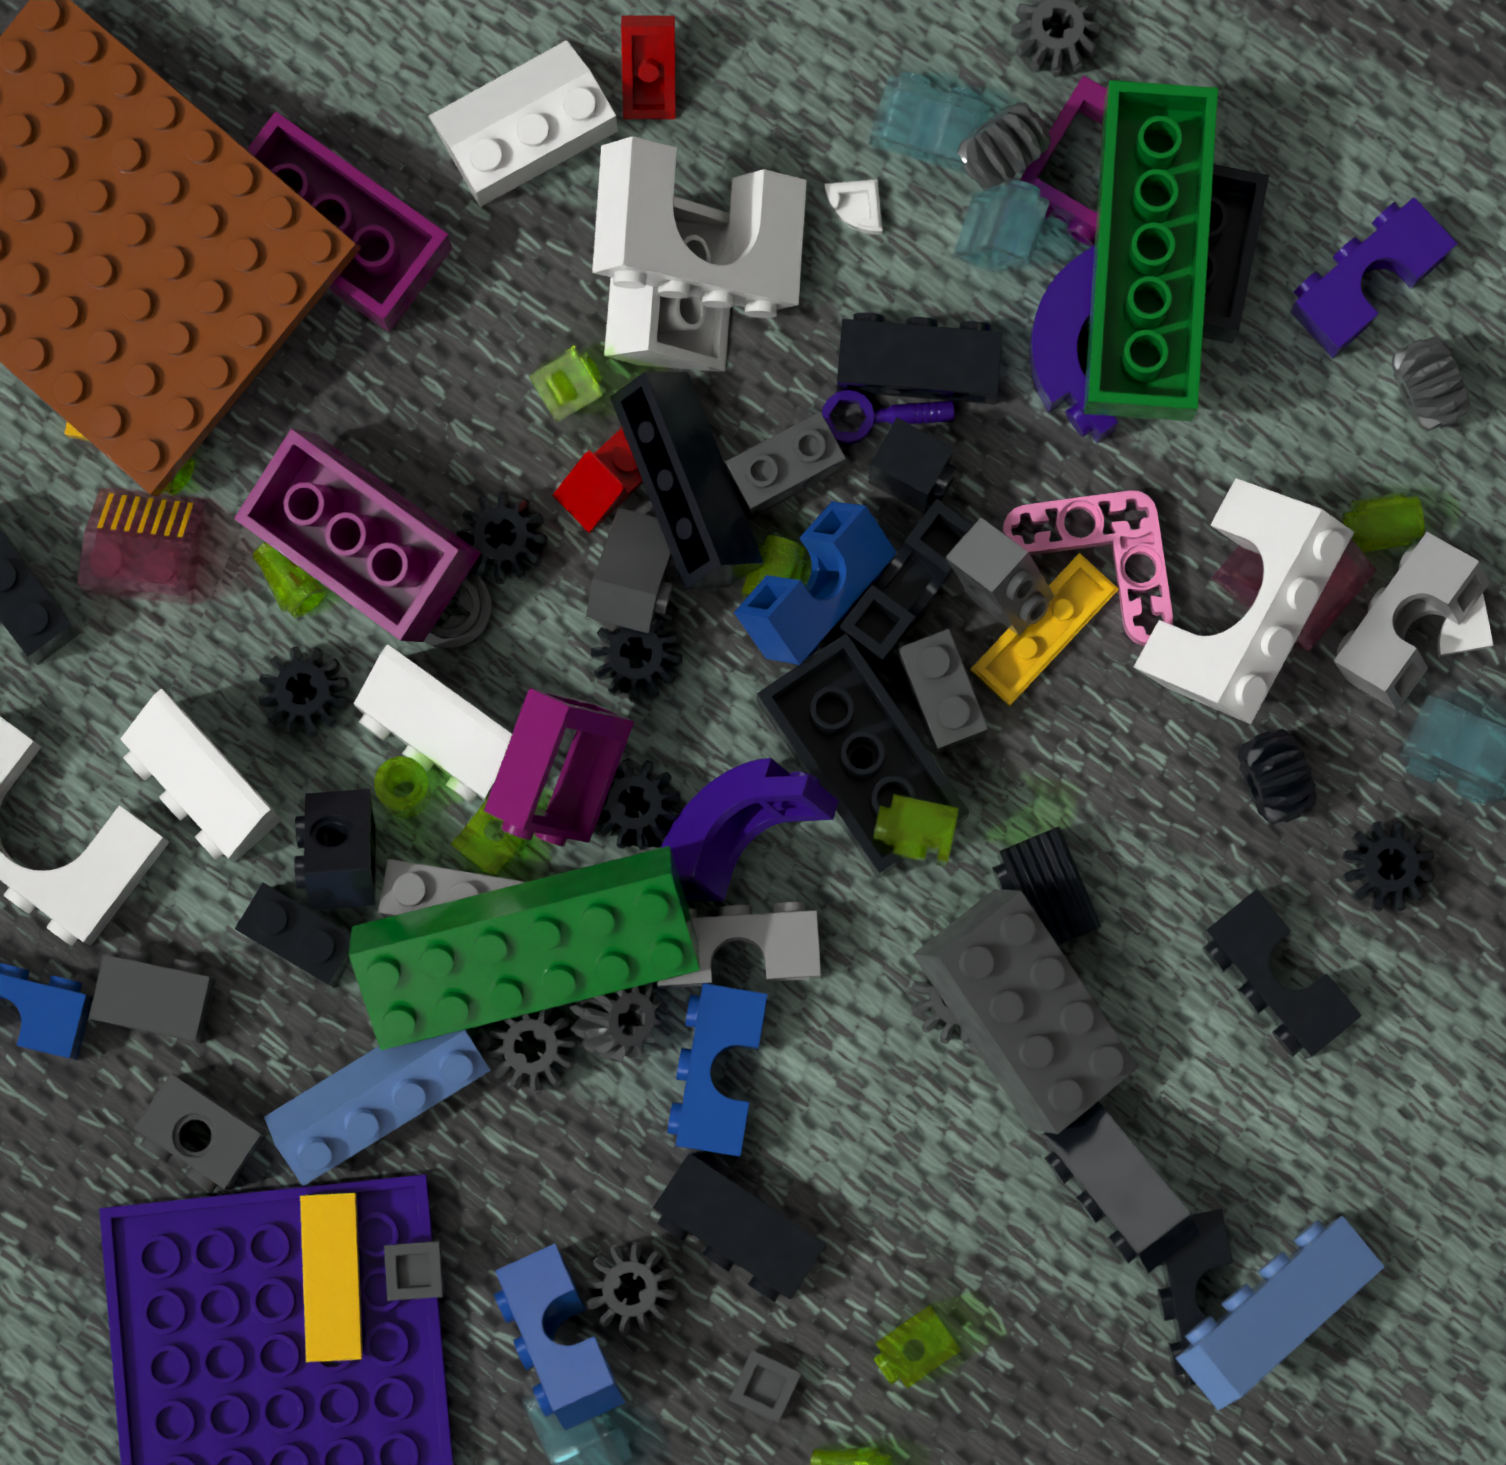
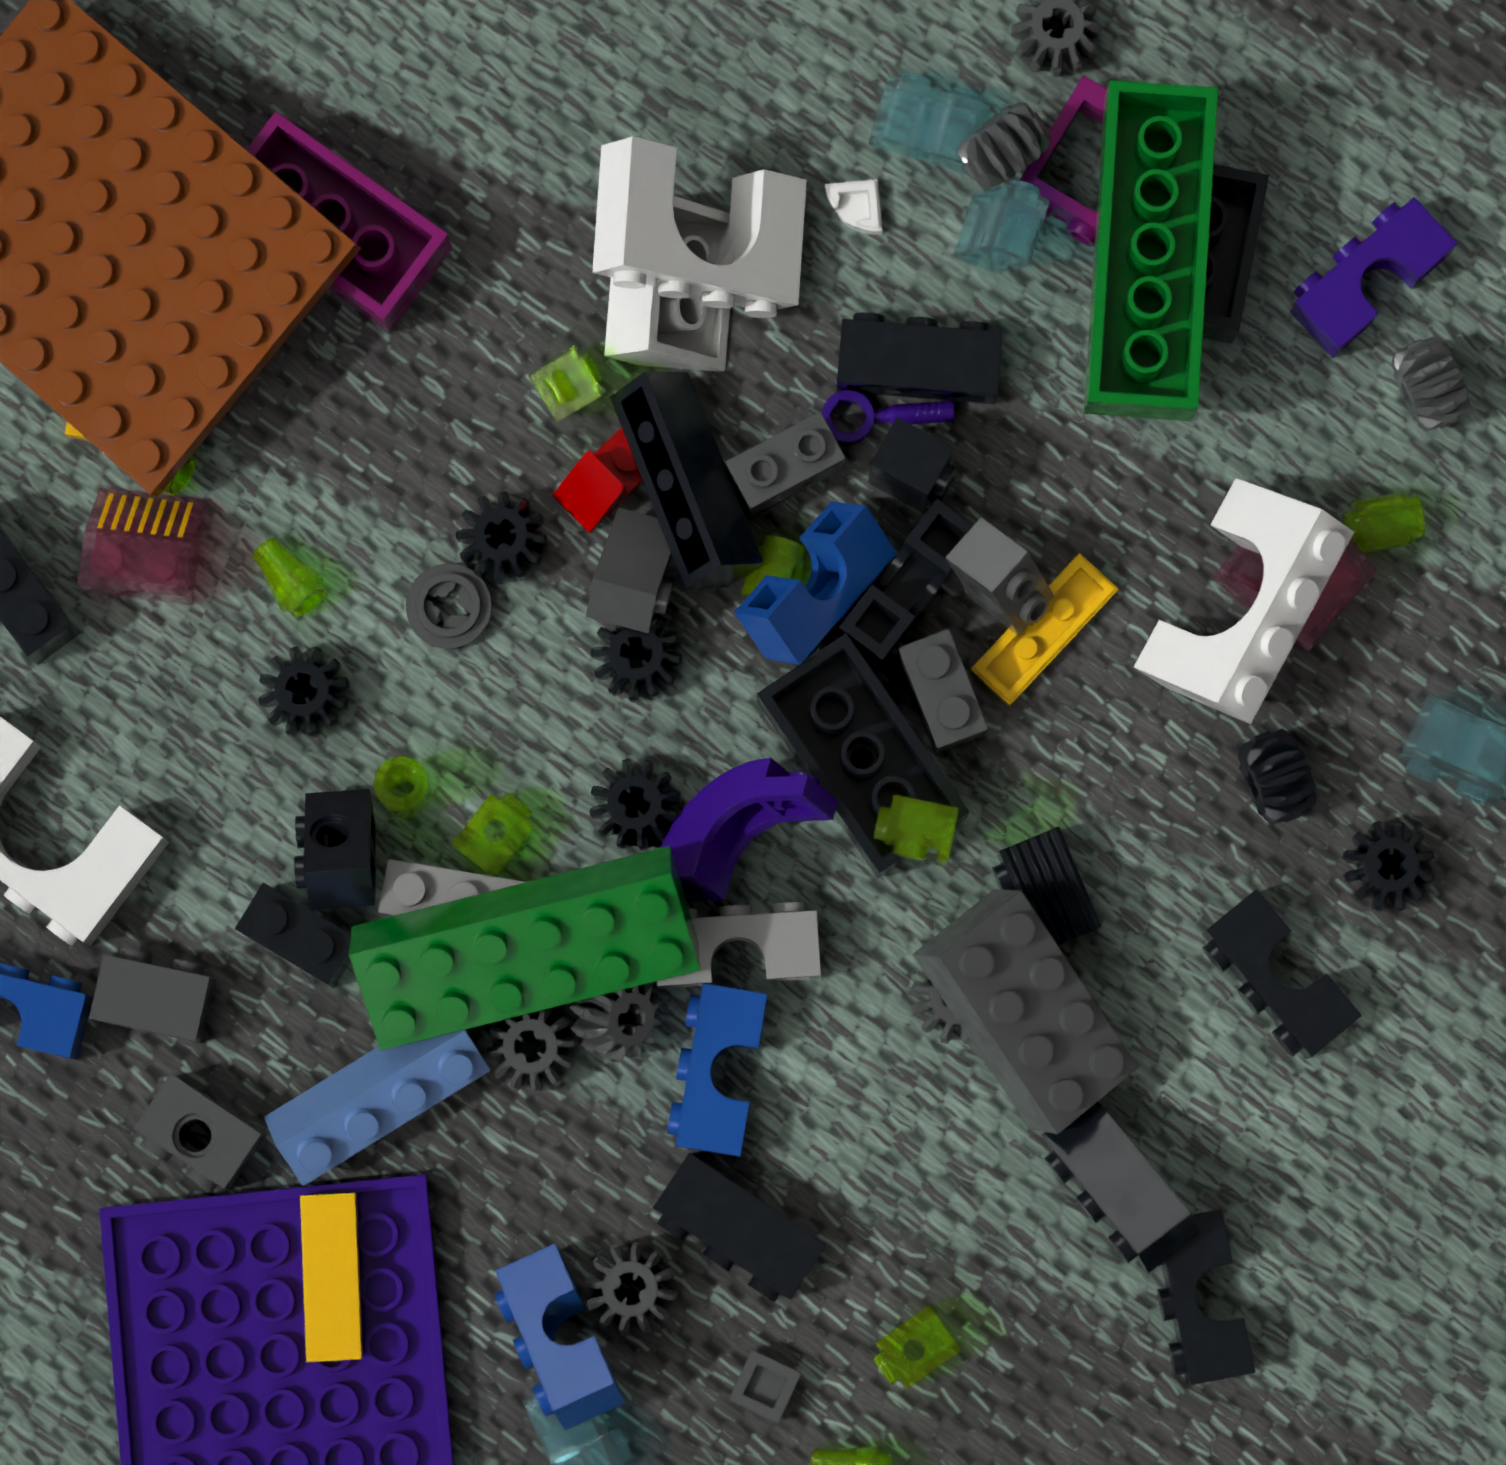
(197, 779): white slope -> none
(357, 536): magenta brick -> none
(414, 1271): dark grey plate -> none
(433, 724): white slope -> none
(525, 122): white slope -> none
(583, 778): magenta window -> none
(648, 67): red slope -> none
(1053, 346): dark purple arch -> none
(1124, 544): bright pink beam -> none
(1279, 1312): medium blue brick -> none
(1429, 582): light grey arch -> none
(1470, 635): white tile -> none

